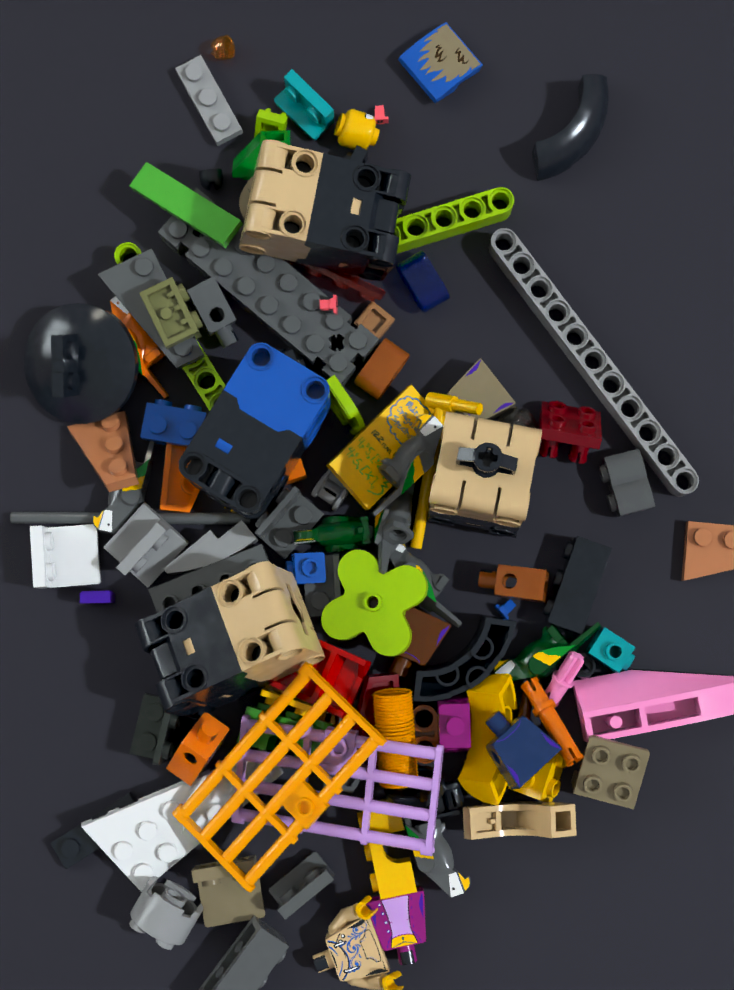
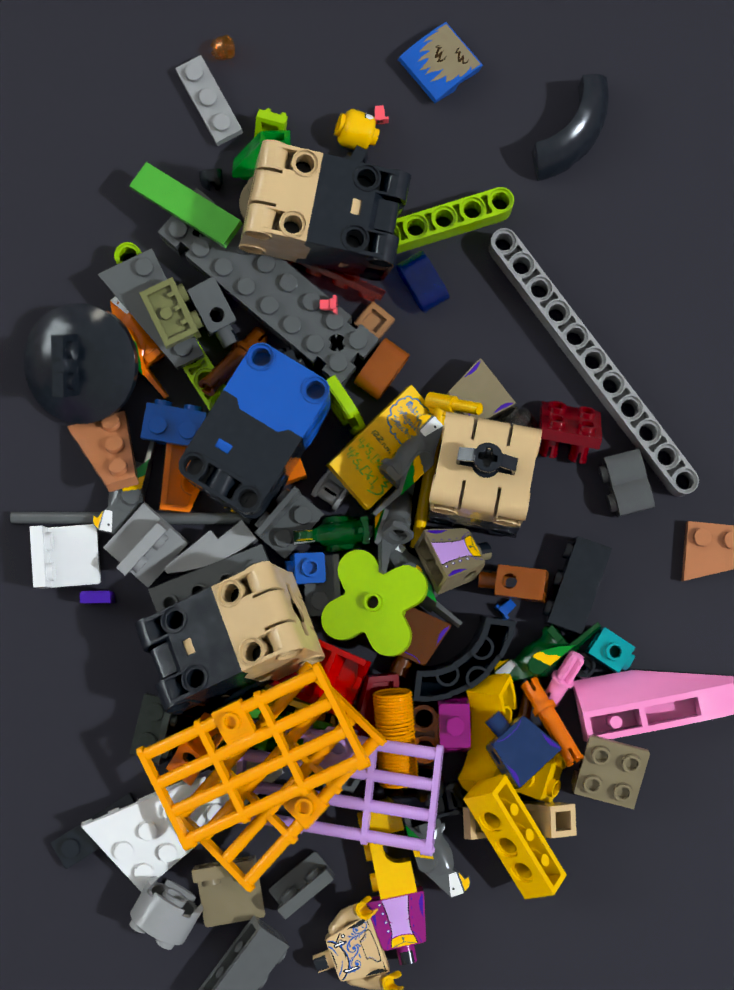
(230, 362): none -> reddish brown pin
(240, 734): none -> light orange door
(304, 106): teal bracket -> none
(451, 557): none -> dark tan torso
(515, 837): none -> yellow brick

